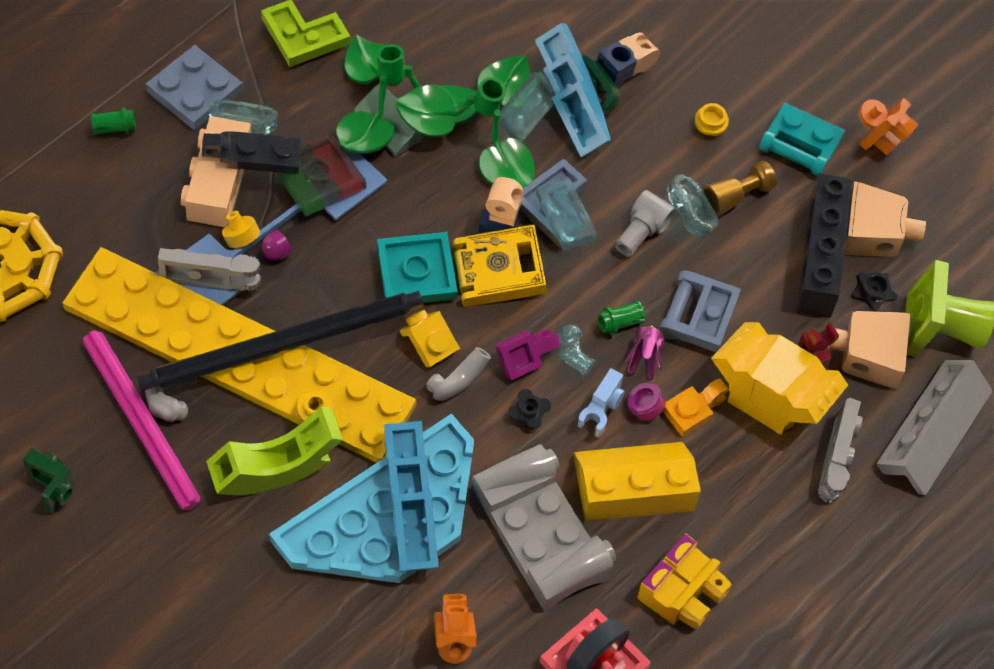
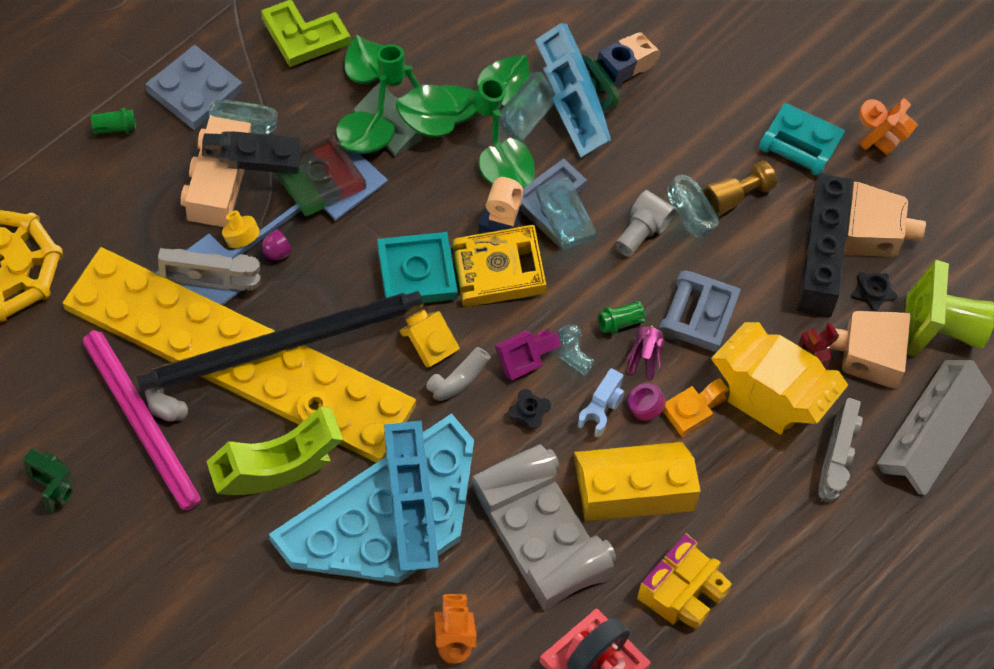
(711, 119): yellow plate -> none

